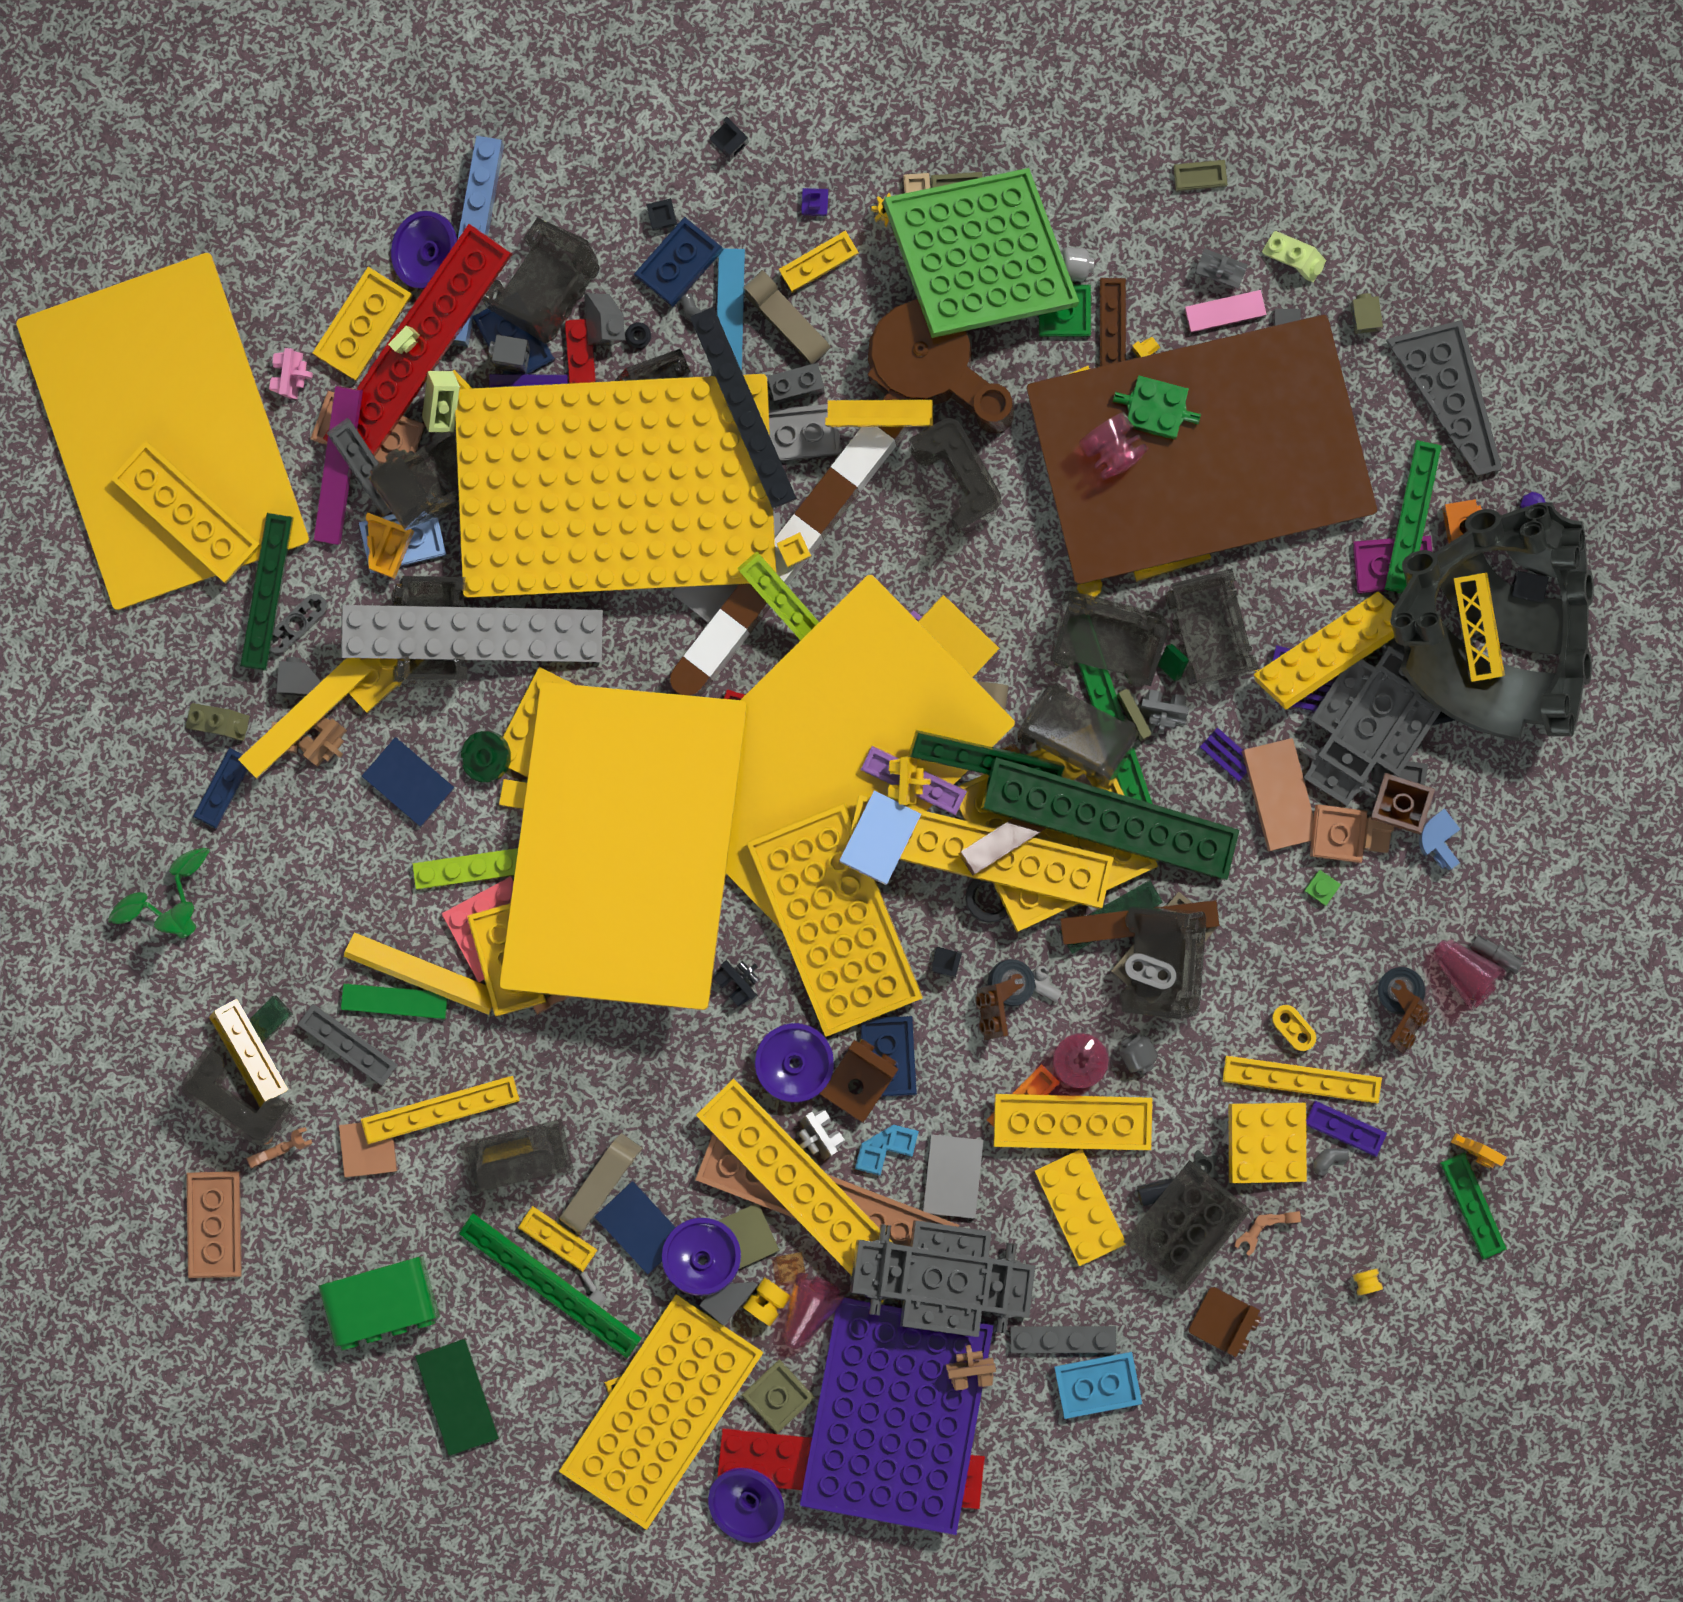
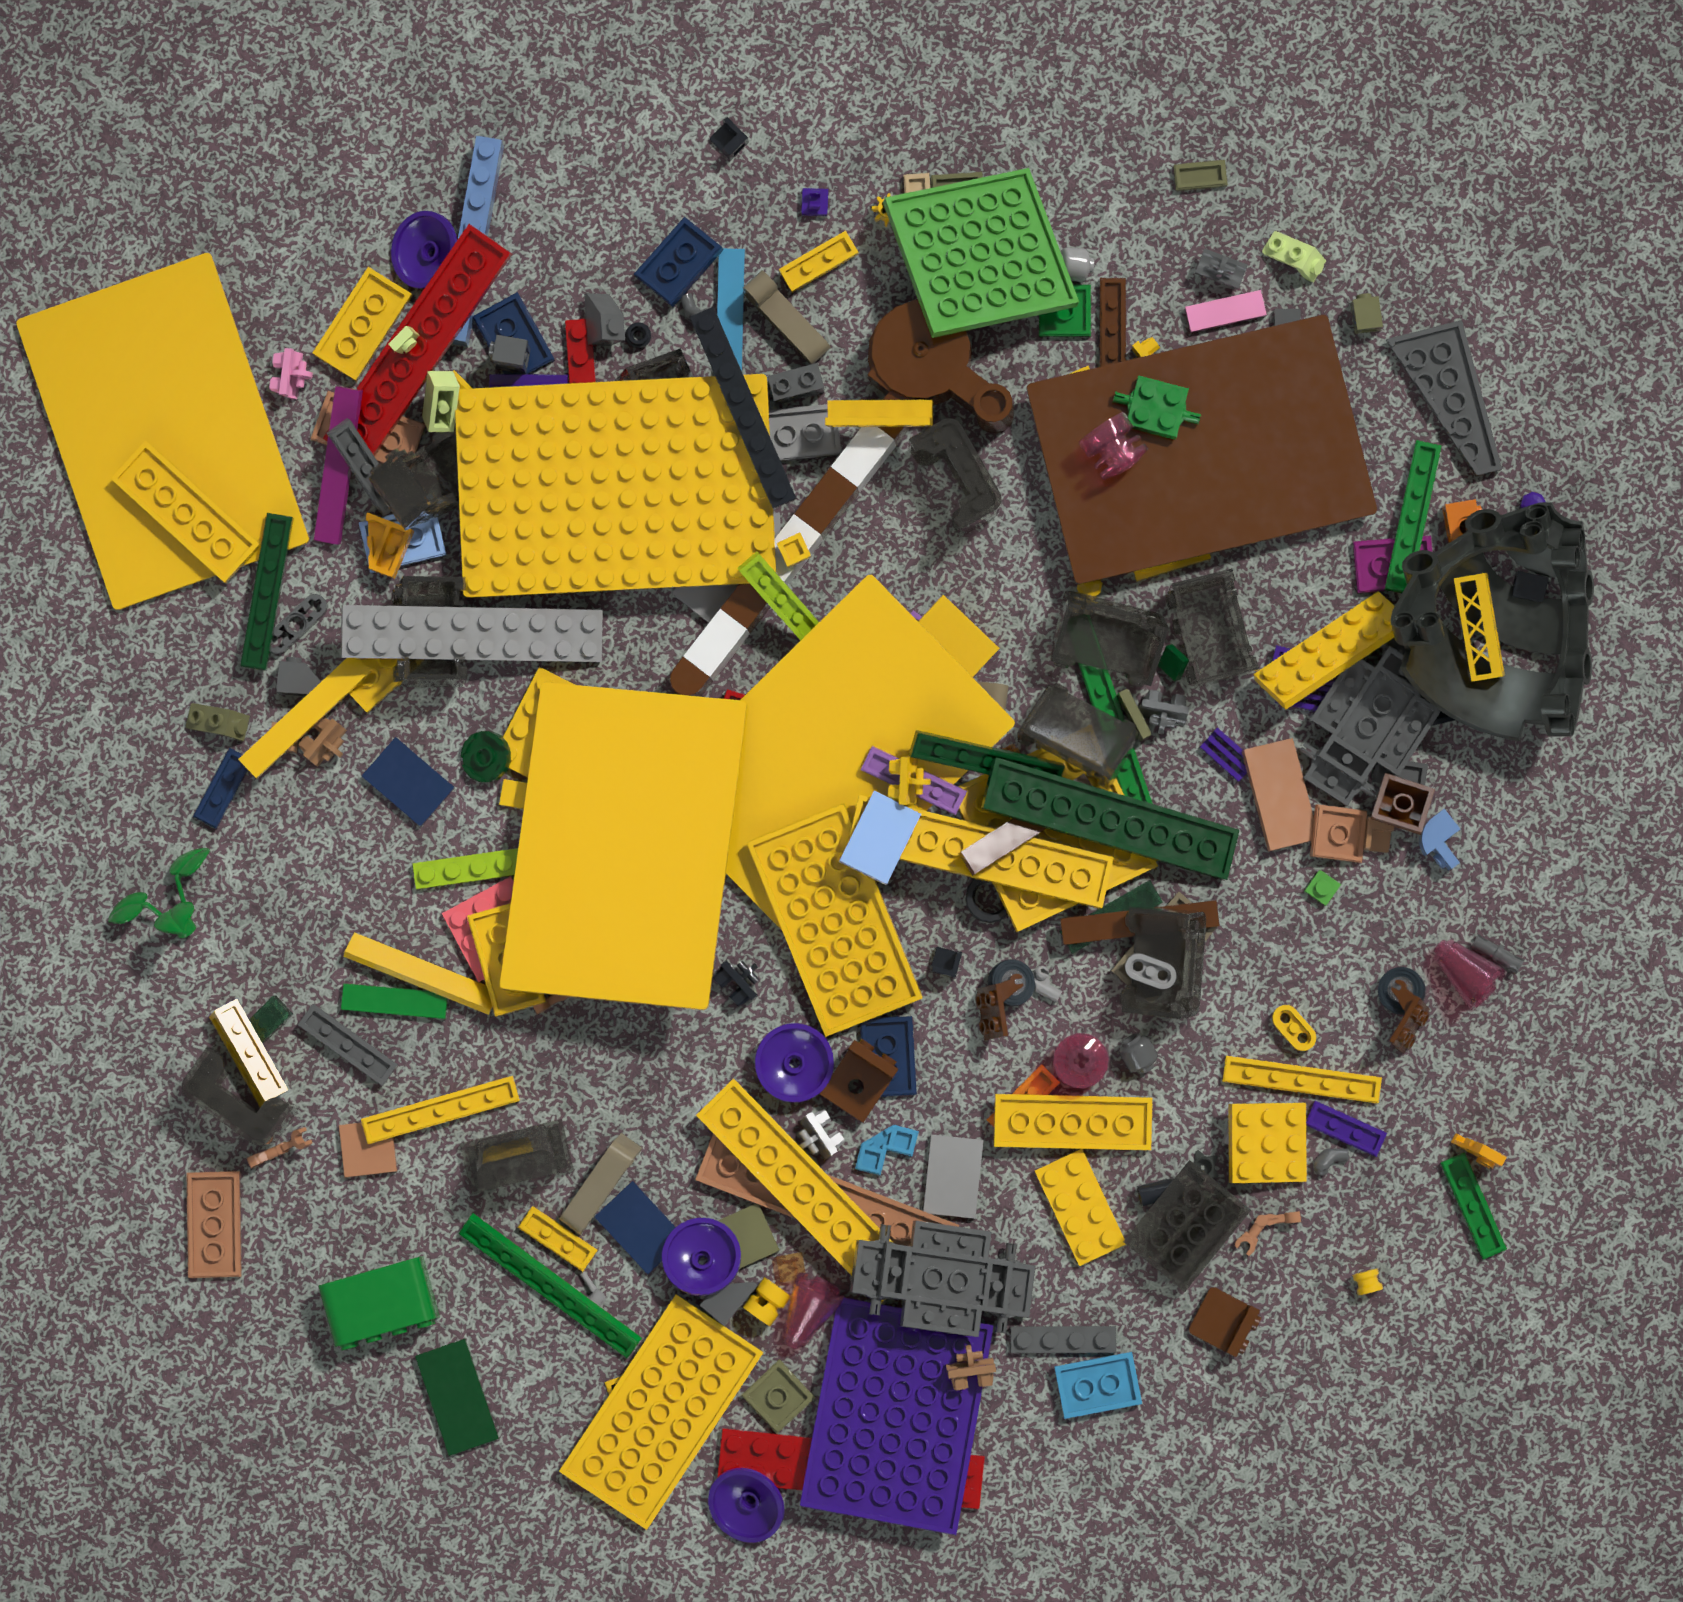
(546, 282): clear smoke windscreen -> none
(661, 214): black plate -> none

